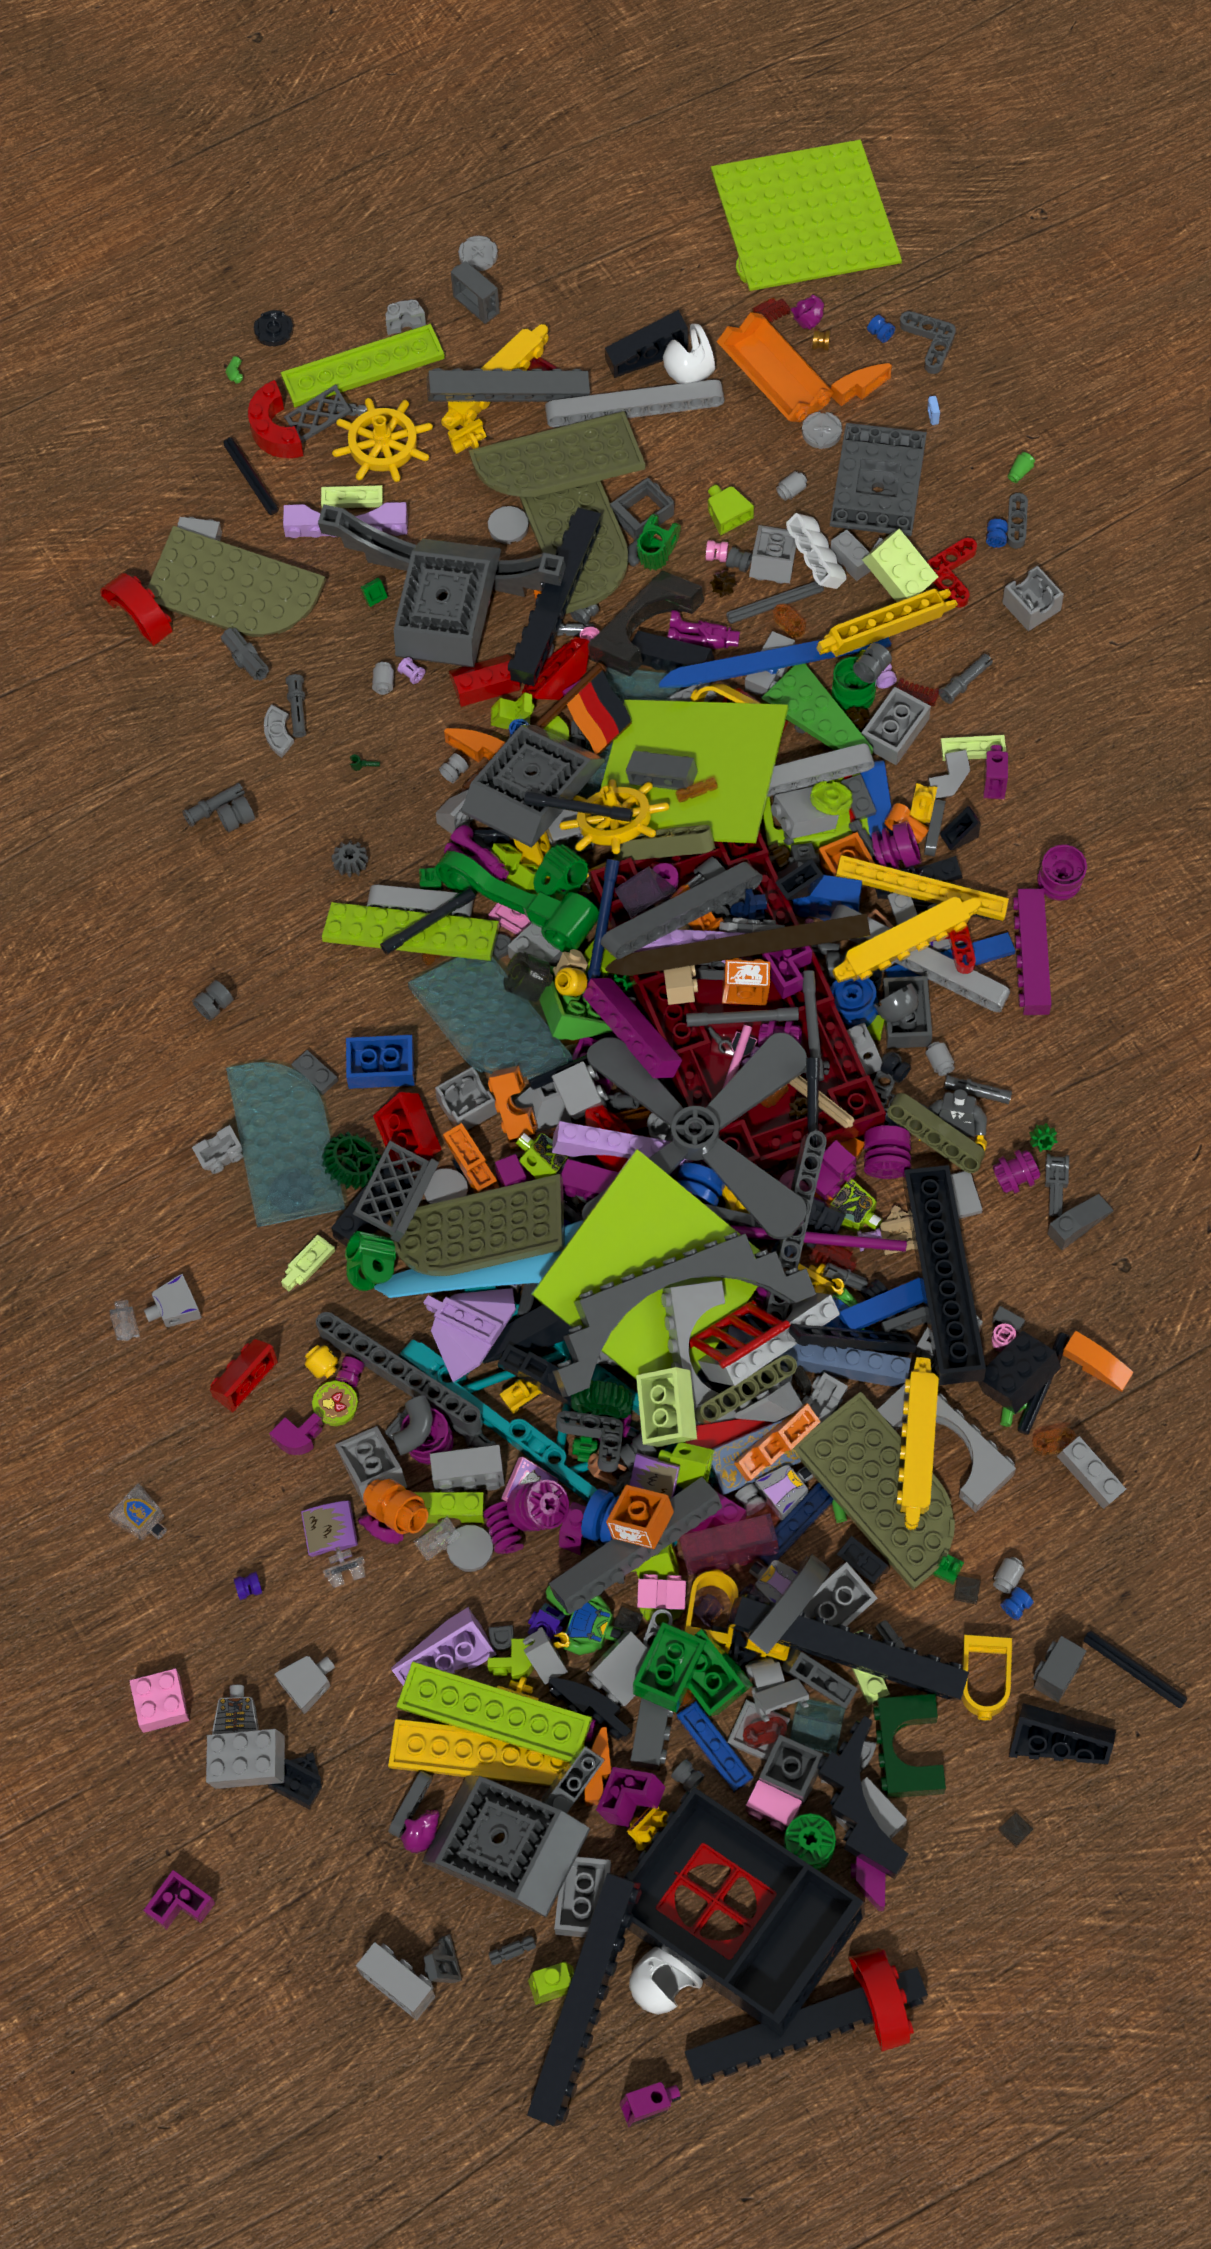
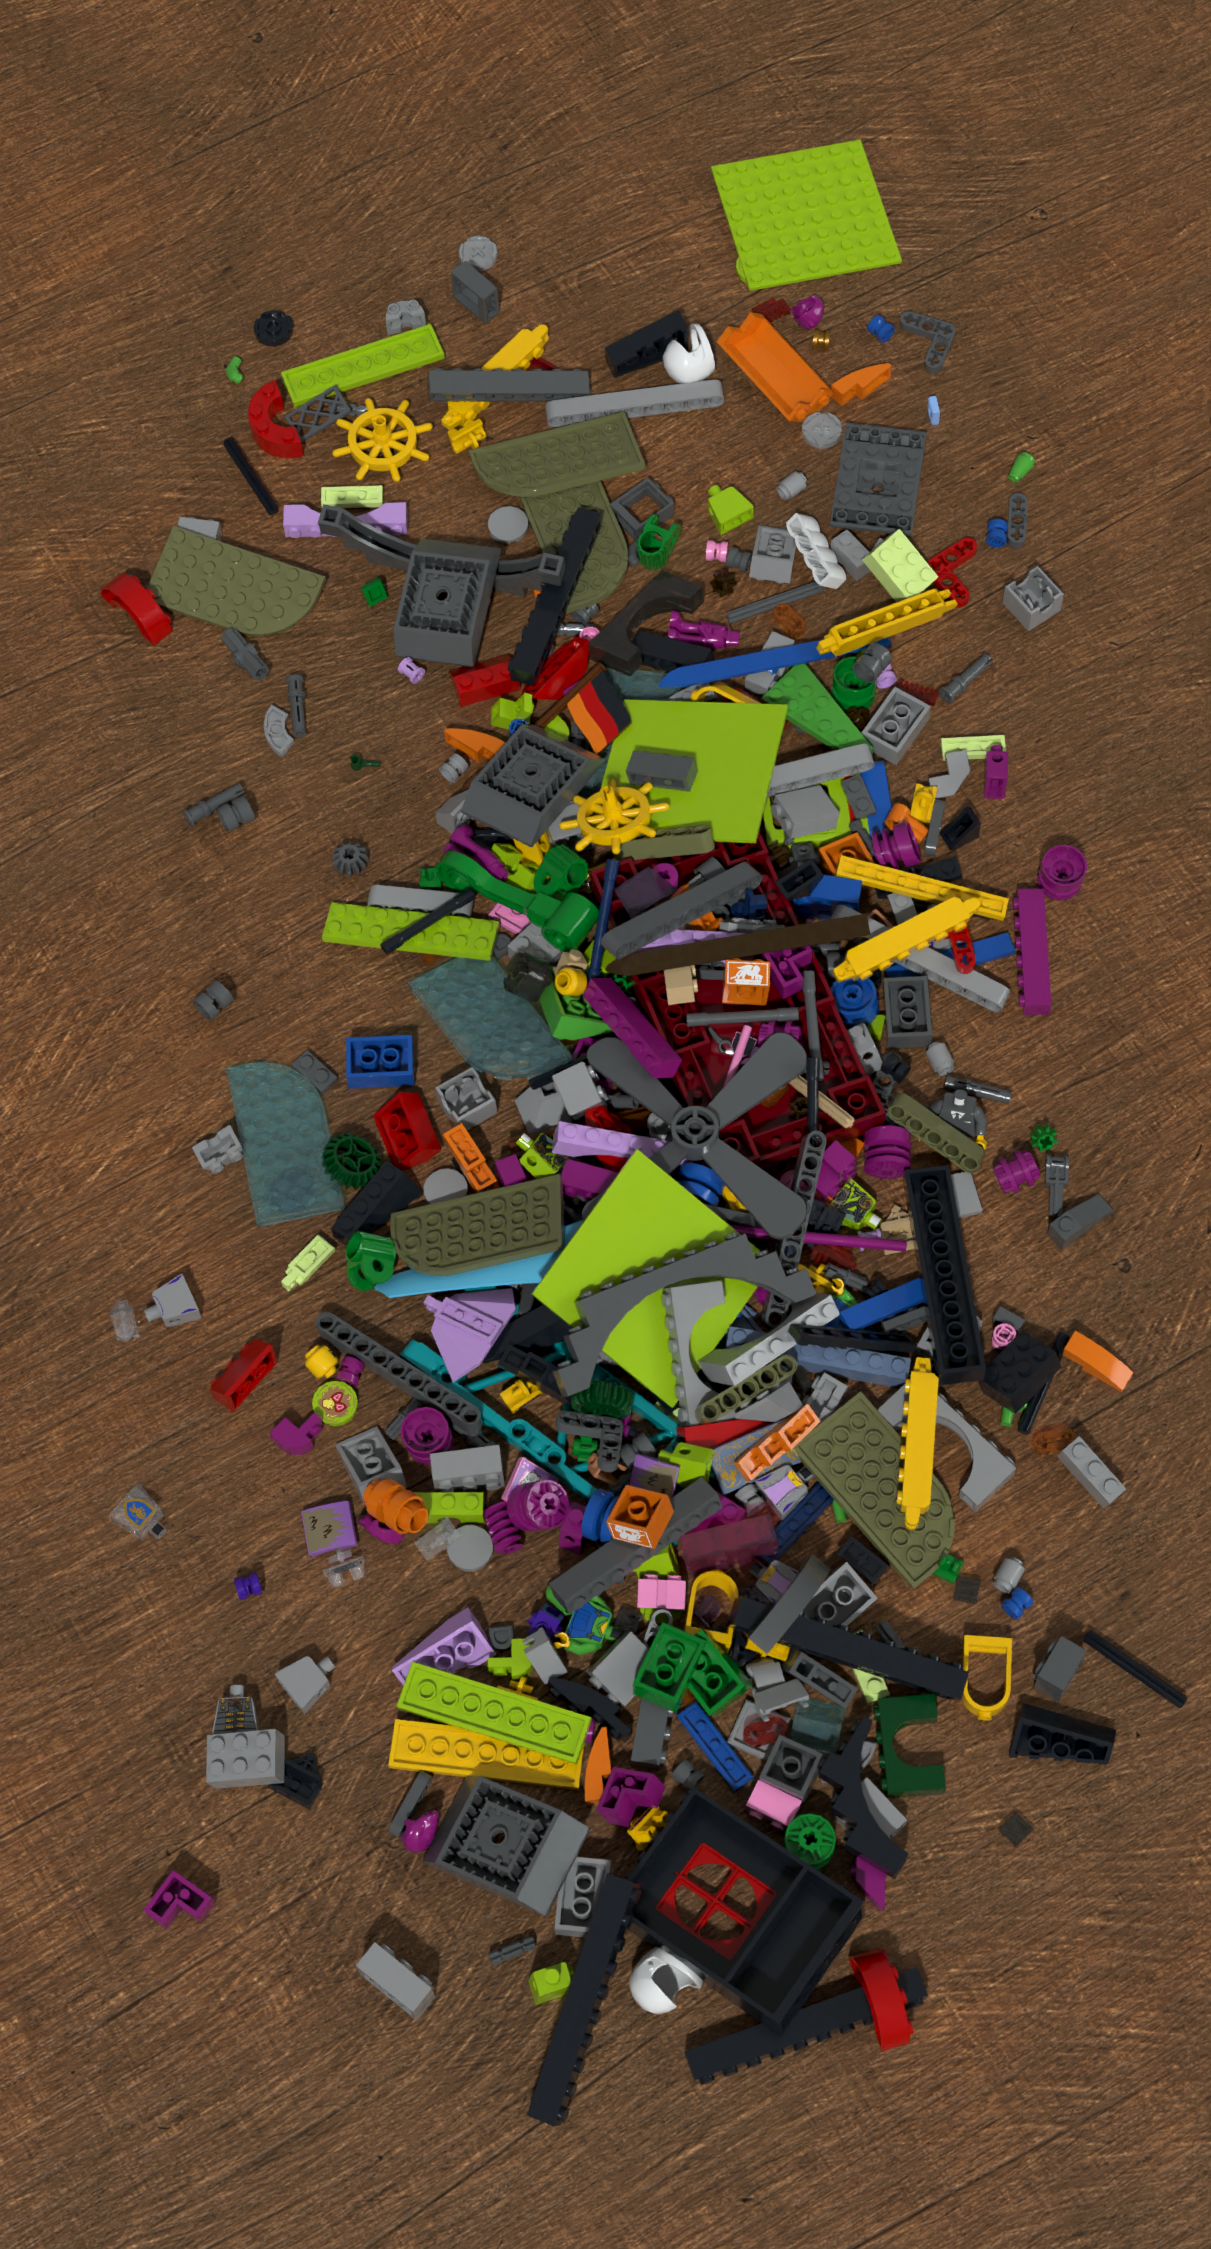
(159, 1700): bright pink brick -> none
(383, 678): light grey brick -> none
(413, 1196): dark grey fence -> none
(418, 1428): dark grey cylinder -> none
(441, 1962): dark grey wing -> none
(514, 1119): orange arch -> none
(543, 800): black piece -> none
(572, 1780): dark grey slope -> none
(639, 2107): magenta torso -> none
(666, 1407): yellowish green brick -> none
(696, 790): clear orange axle -> none
(741, 1348): red bar -> none
(831, 798): lime tile -> none
(899, 1005): dark grey cylinder -> none

